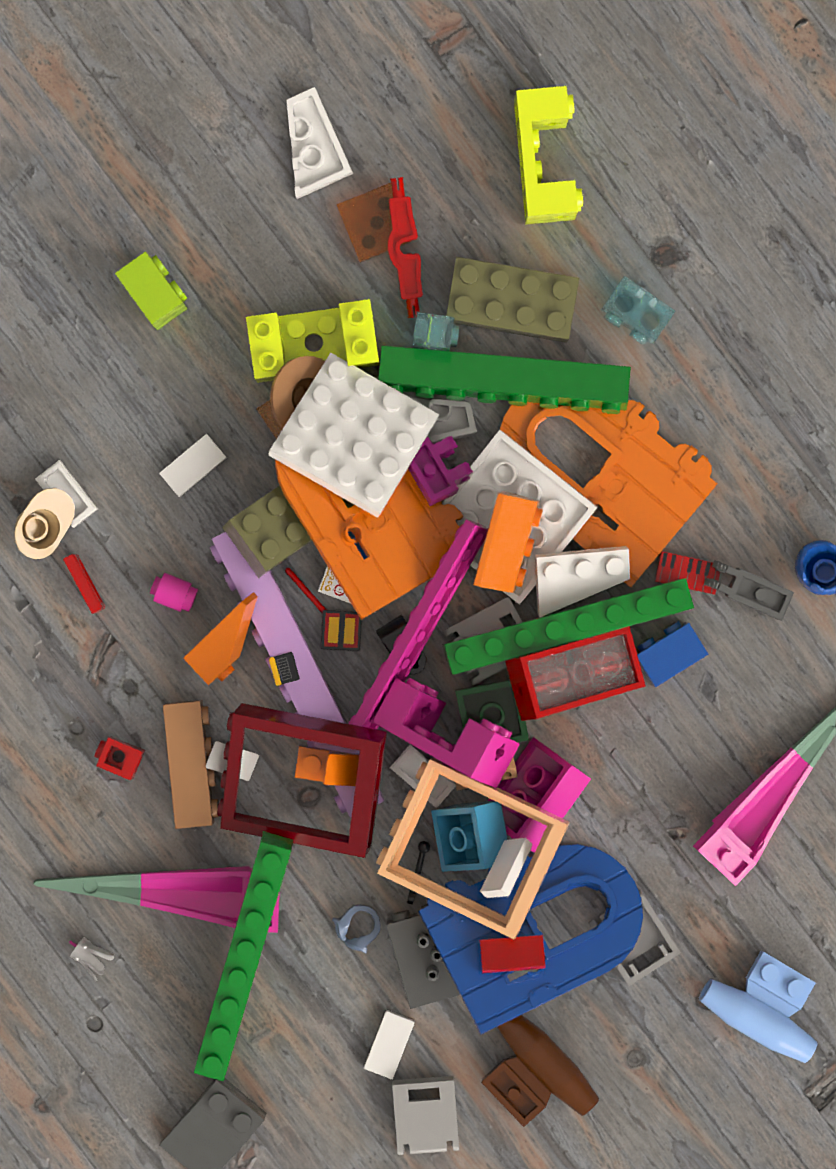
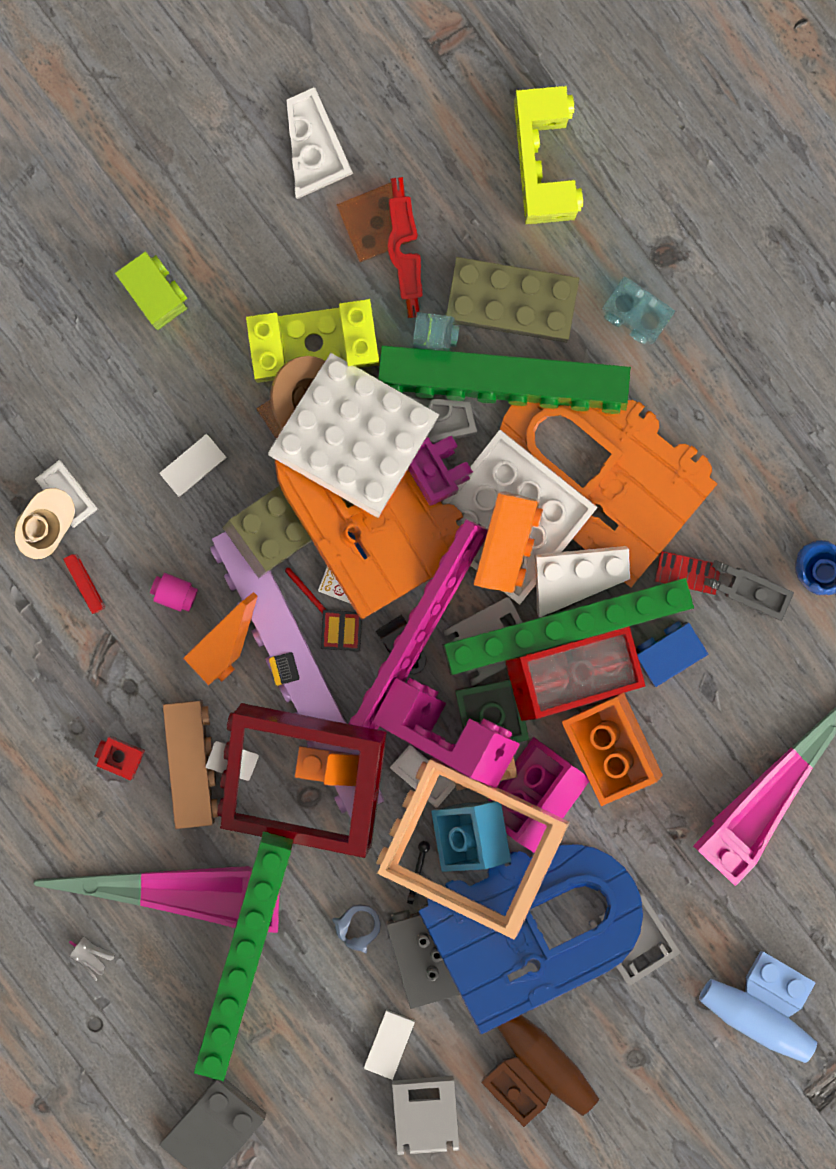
(506, 868): white tile -> none
(512, 954): red tile -> none
(612, 749): none -> orange slope

